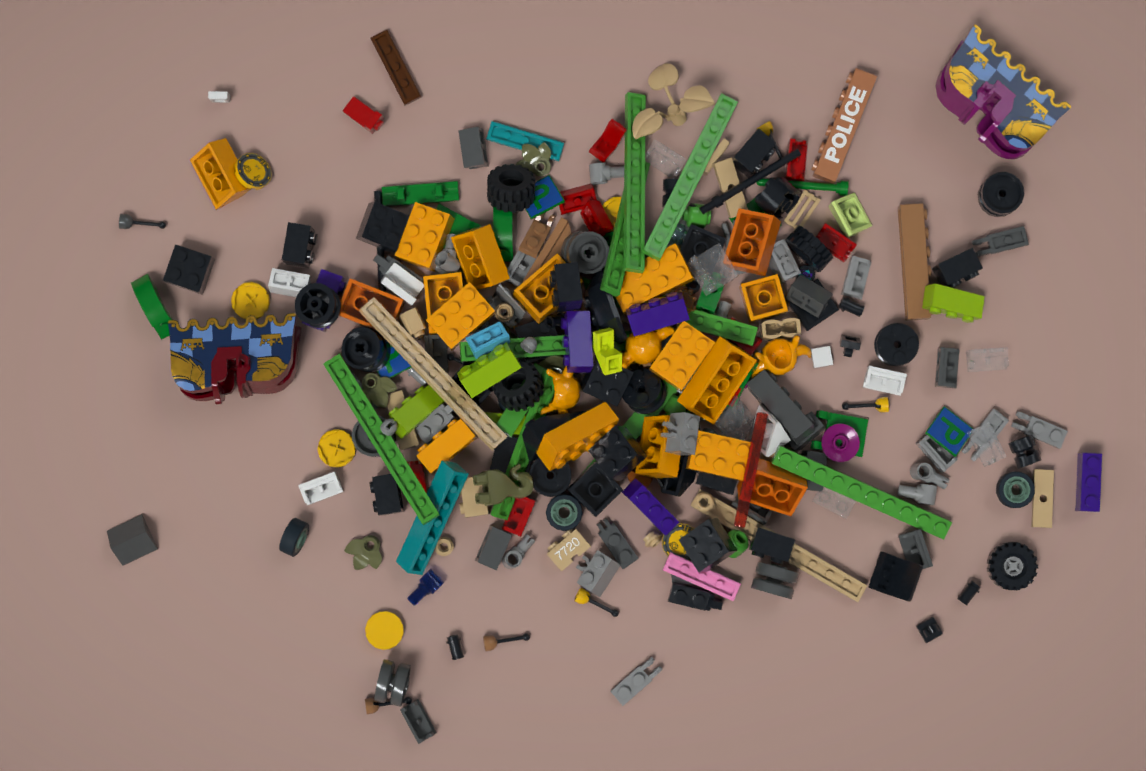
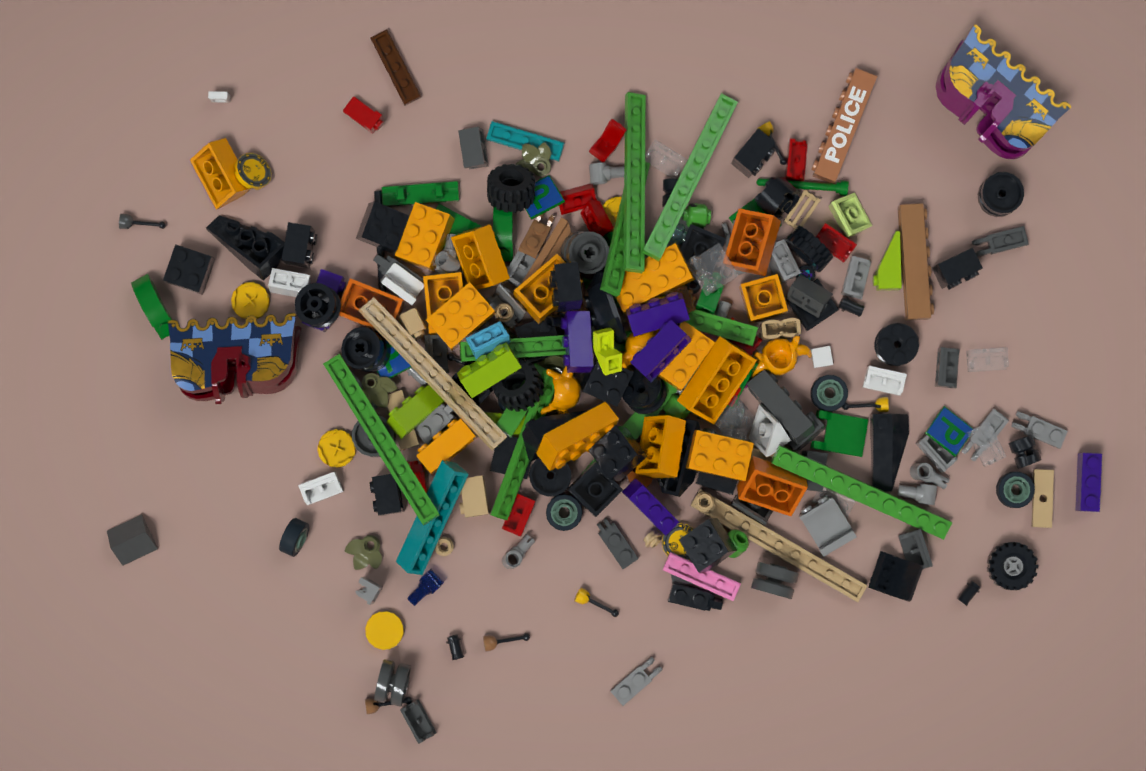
(254, 248): none -> black wedge
(371, 590): none -> light grey hinge
(385, 430): light grey hinge -> none
(493, 547): dark grey hinge -> none
(499, 486): olive hips -> none
(529, 344): light grey hinge -> none
(570, 546): tan brick -> none
(597, 573): light grey brick -> none
(660, 350): none -> dark purple brick
(681, 433): light grey brick -> none
(694, 99): tan plant -> none
(716, 155): tan tile -> none
(717, 201): black bar -> none
(726, 176): tan tile -> none
(751, 470): clear red axle -> none
(771, 544): black brick -> none
(827, 525): none -> light grey panel
(834, 383): none -> wheel
(849, 343): black tile -> none
(849, 440): magenta dish -> none
(888, 443): none -> black wedge
(889, 269): none -> lime slope
(929, 630): black tile -> none
(953, 302): lime brick -> none

